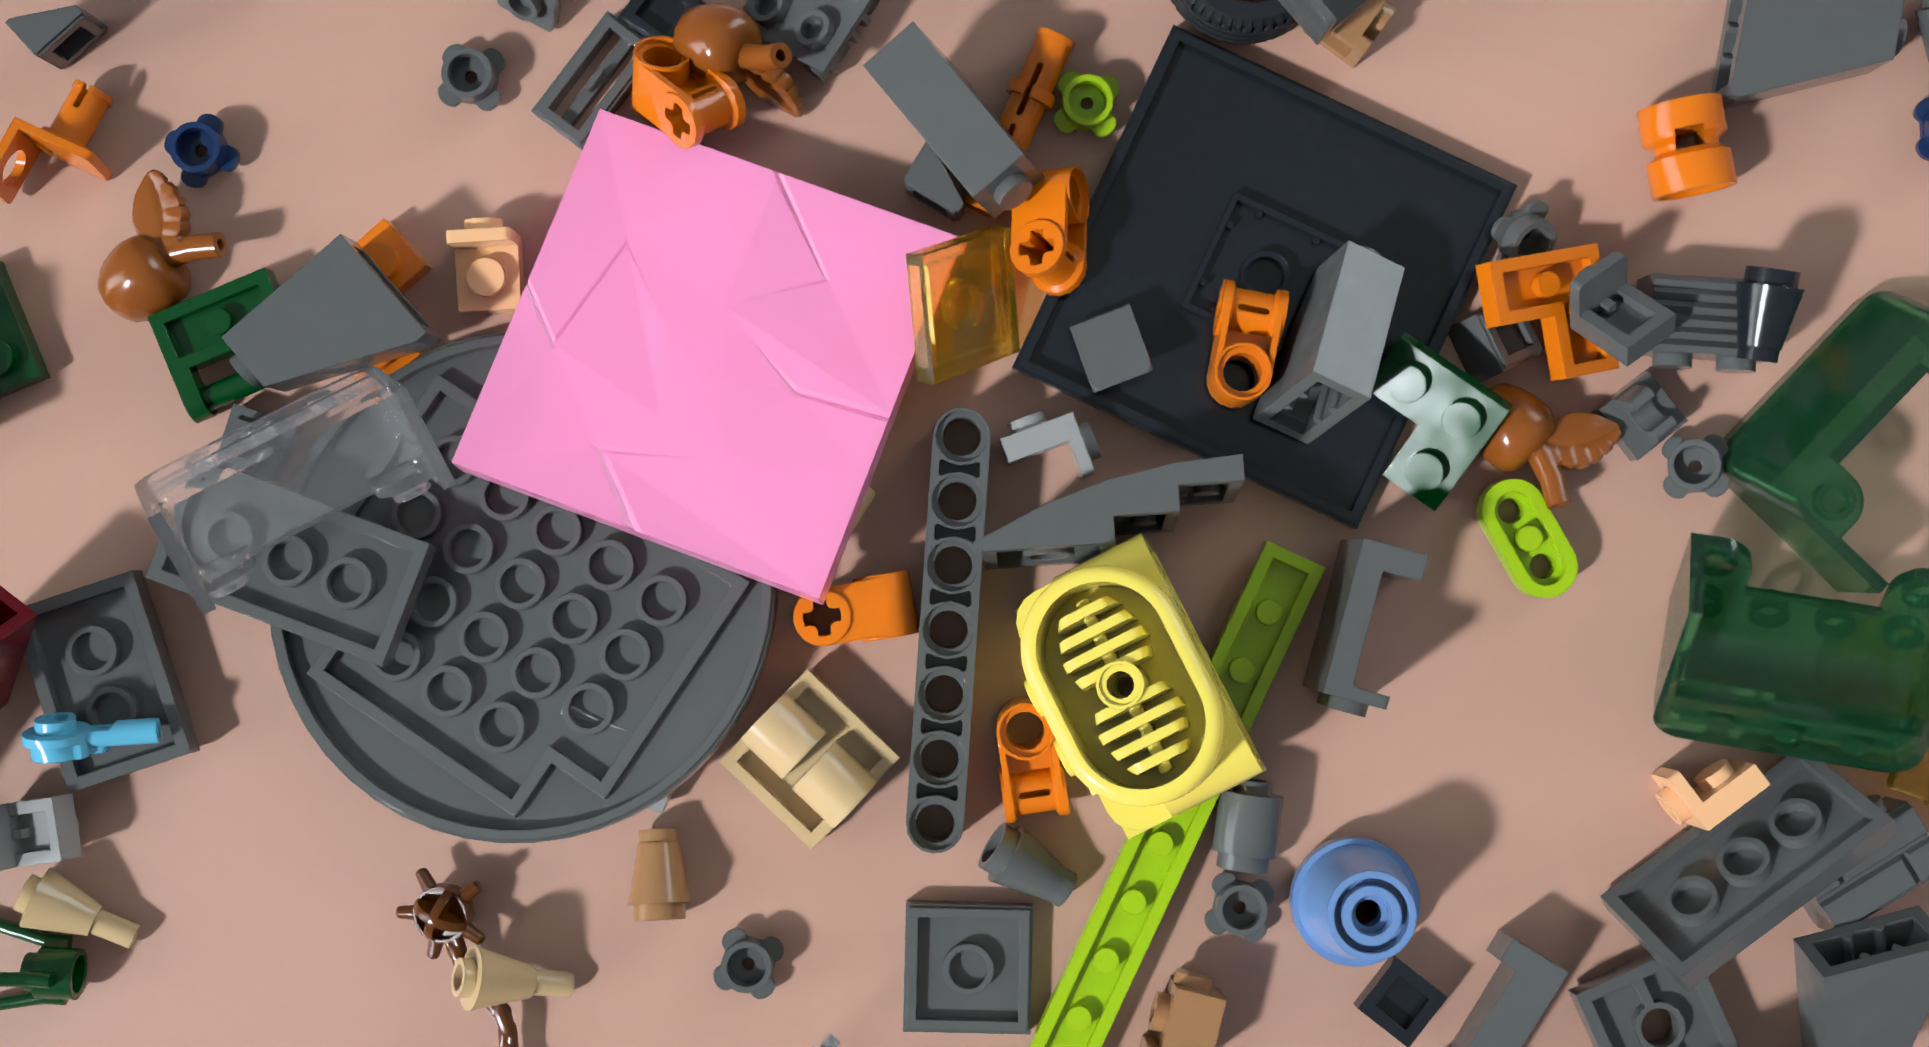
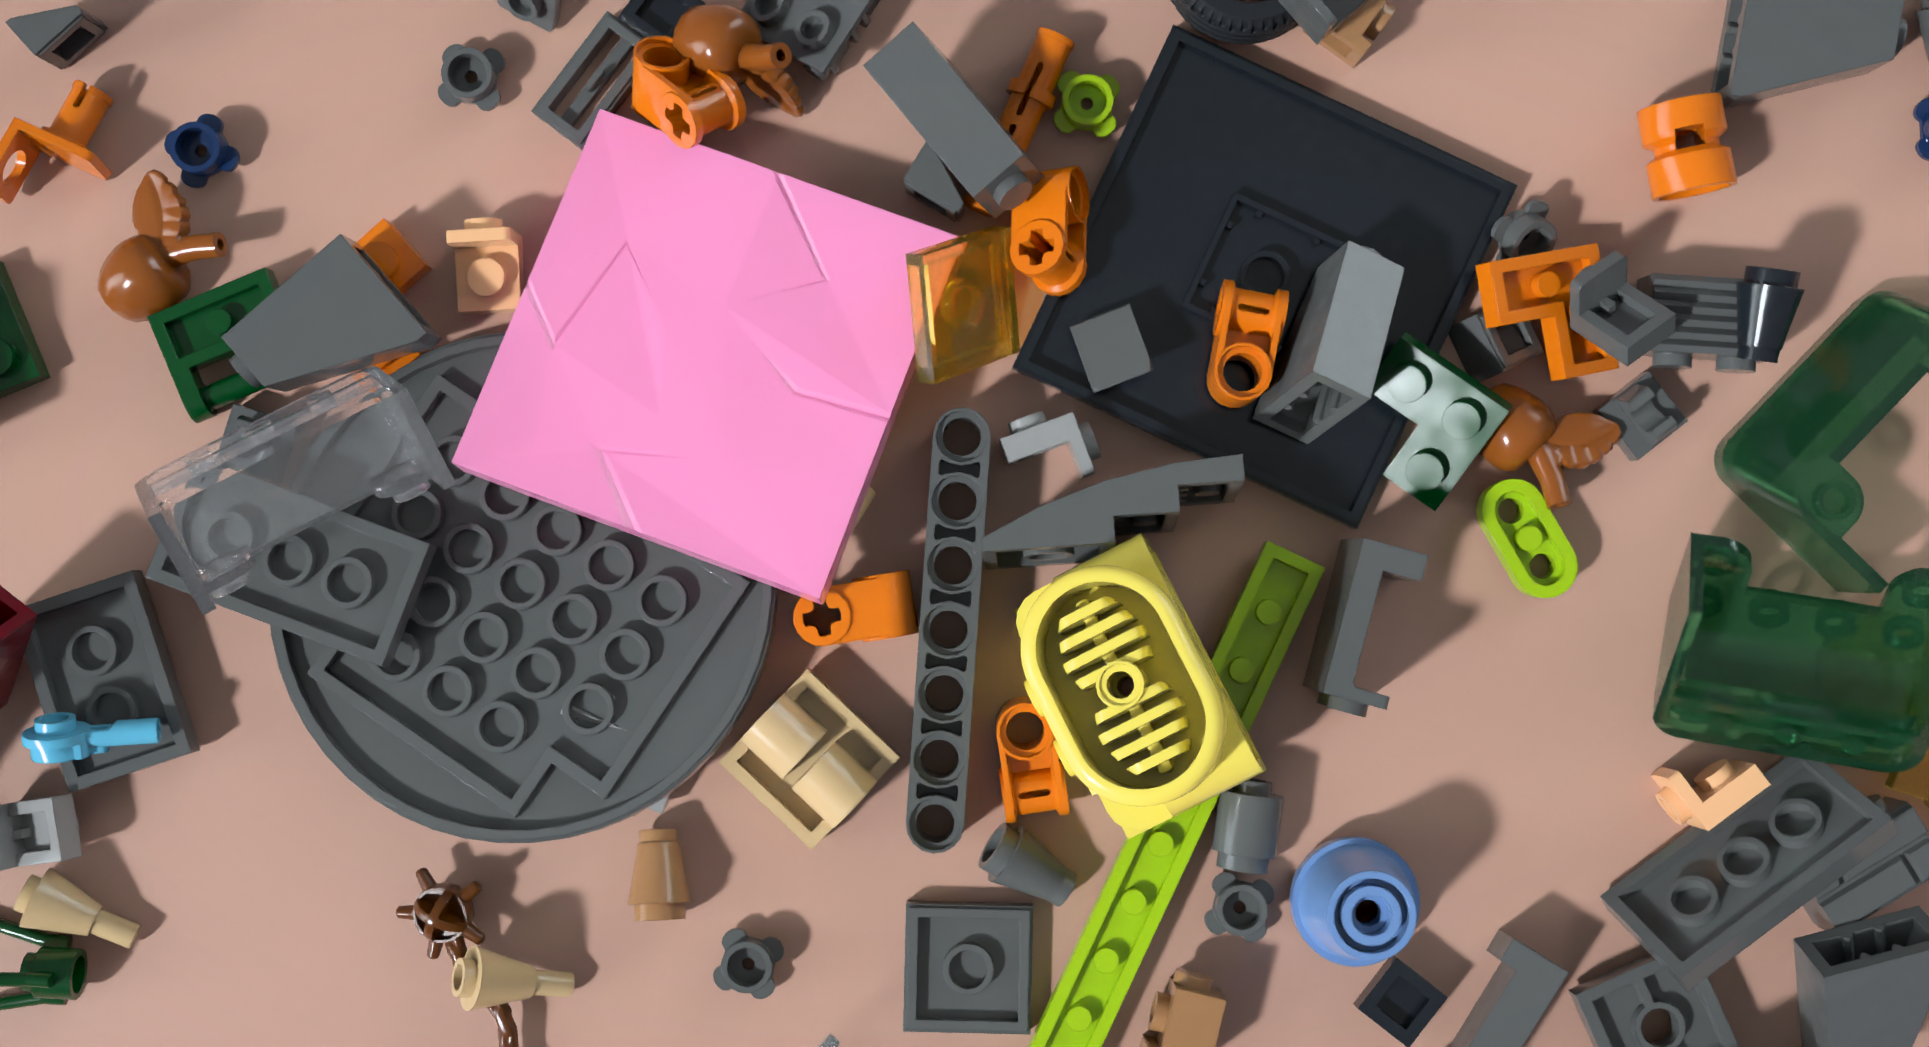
(1680, 455): dark grey plate -> none

